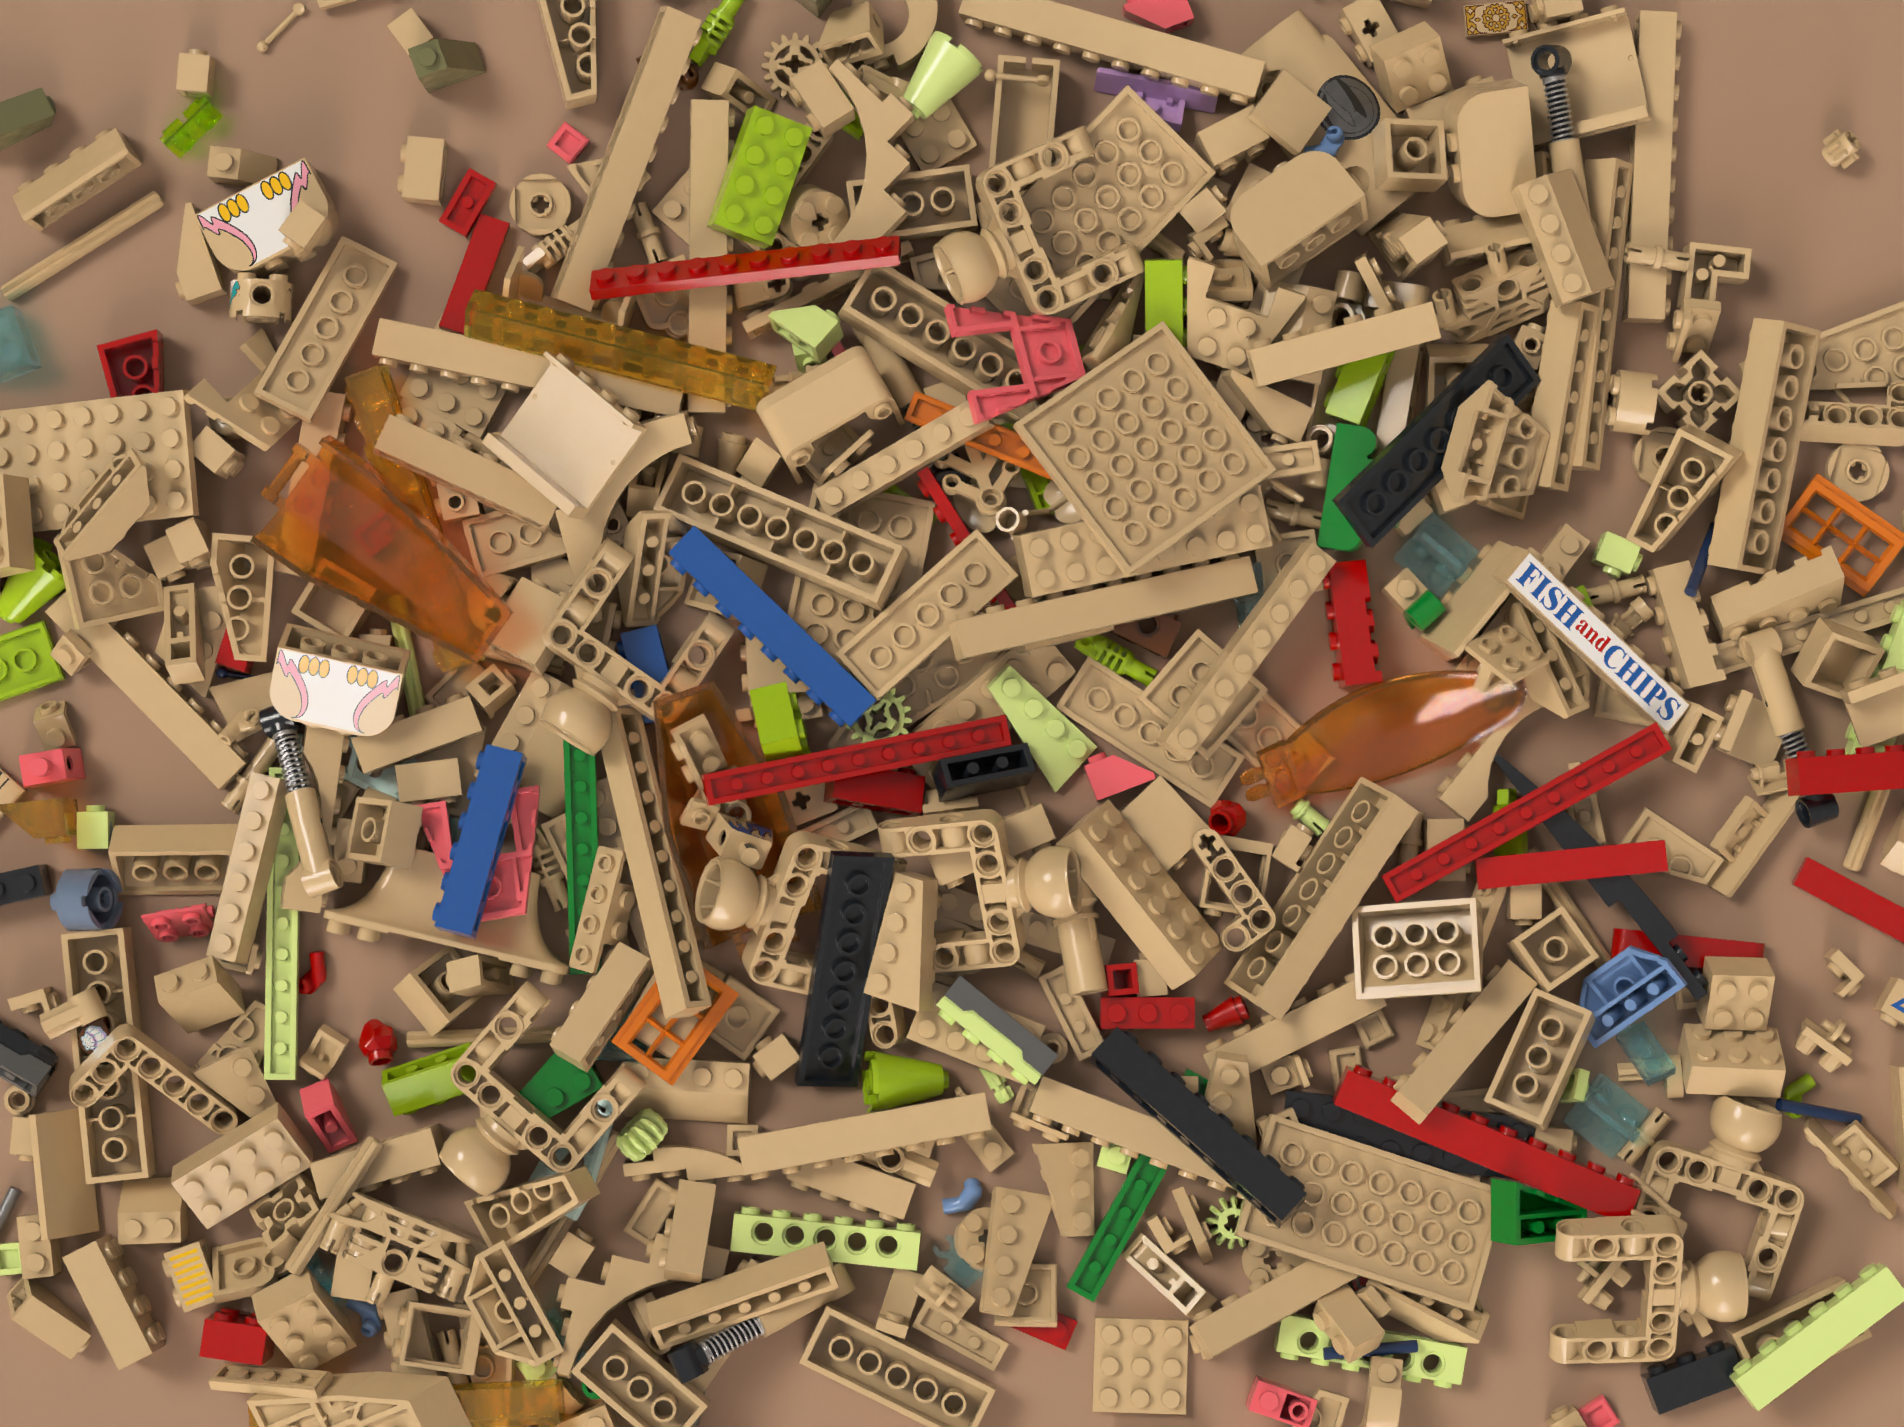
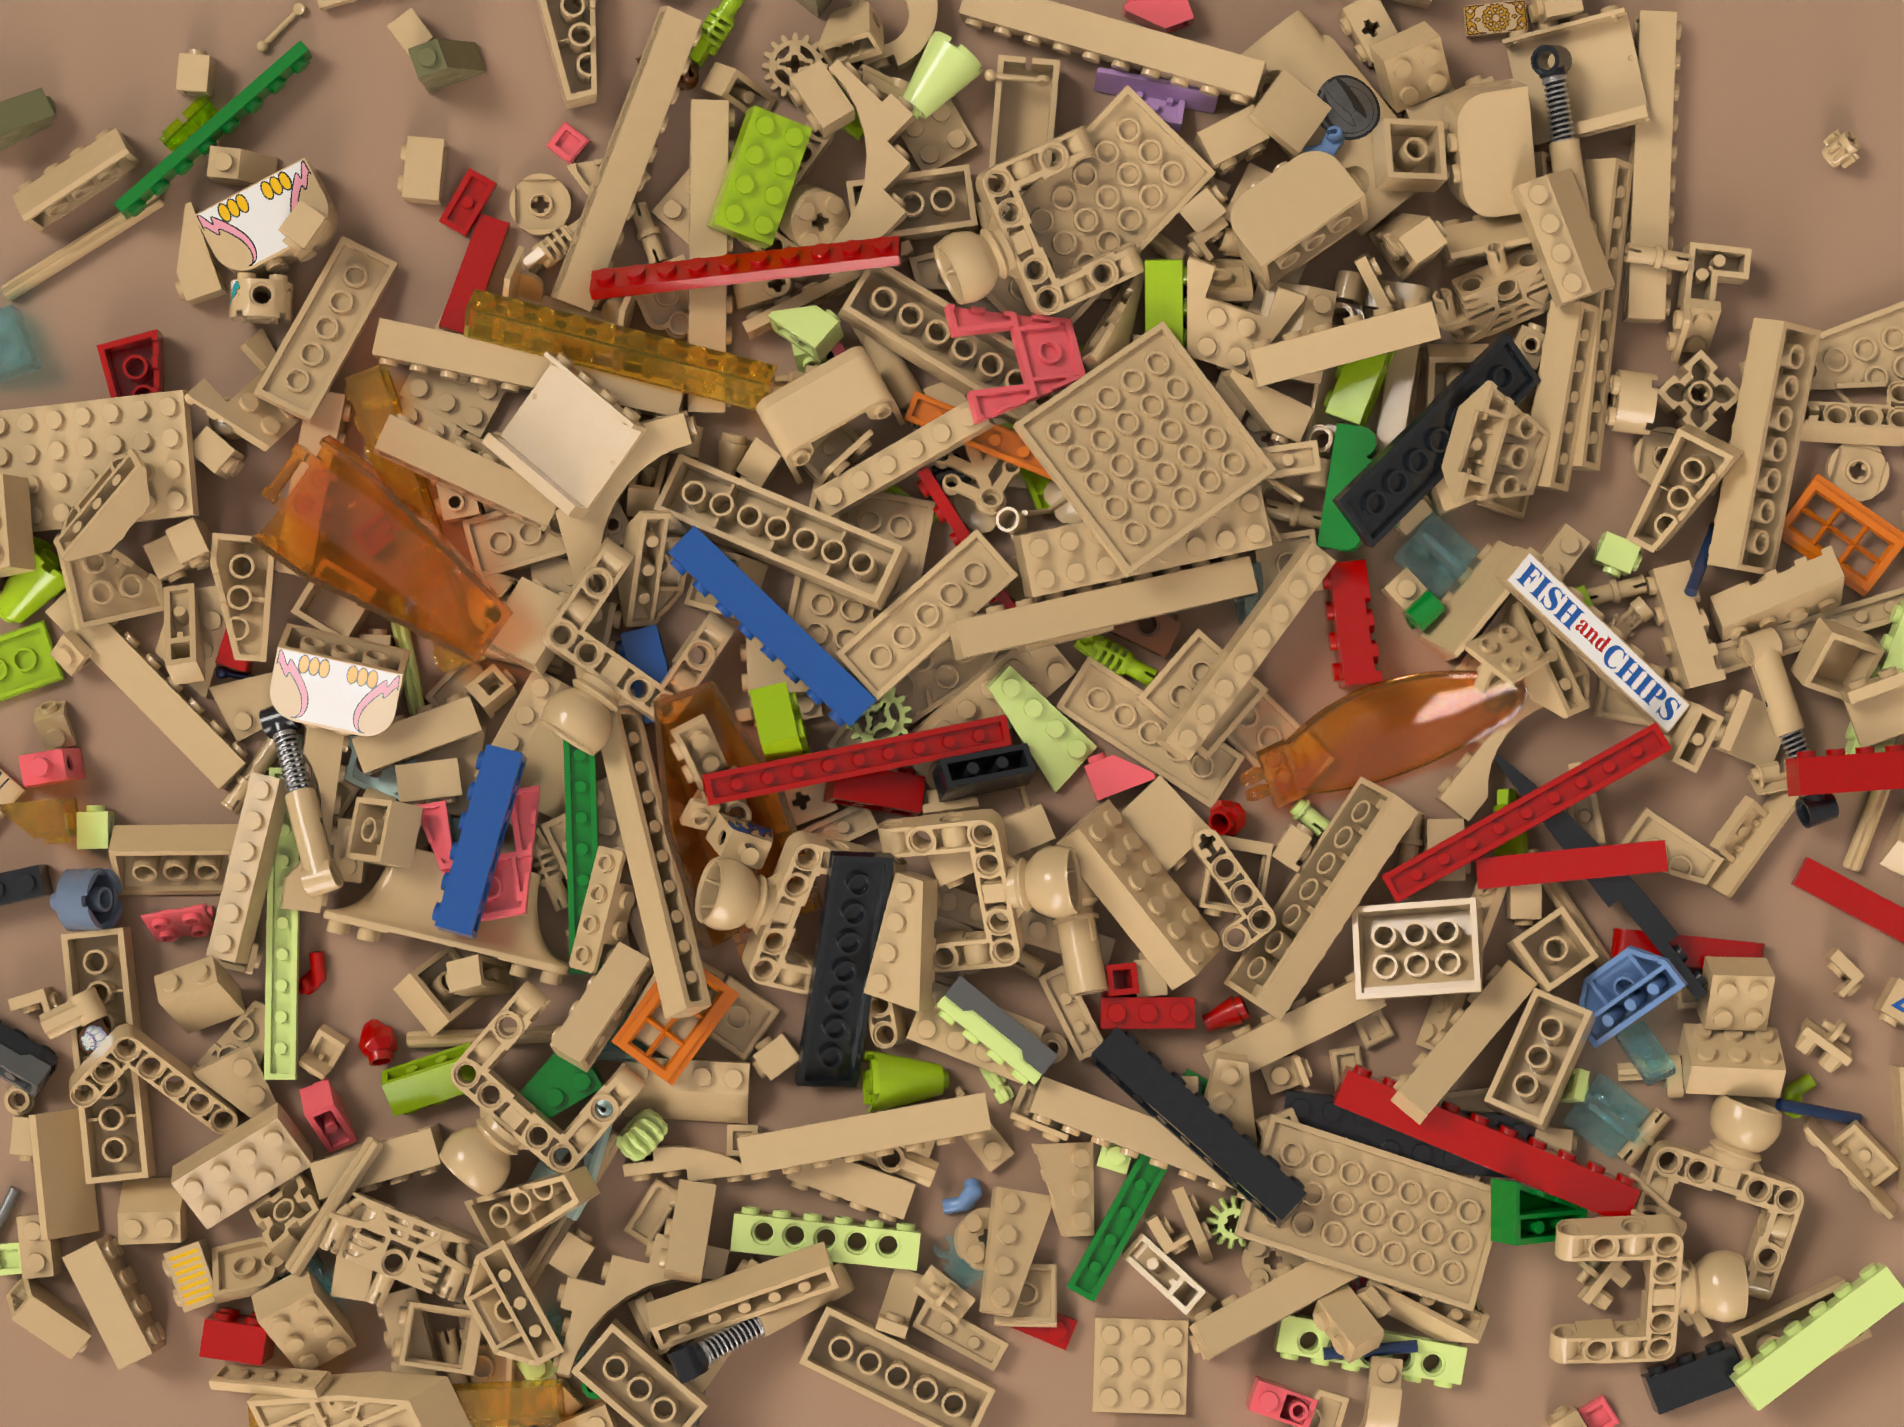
(222, 123): none -> green plate
(239, 724): tan arm -> none
(369, 1316): medium blue arm -> none

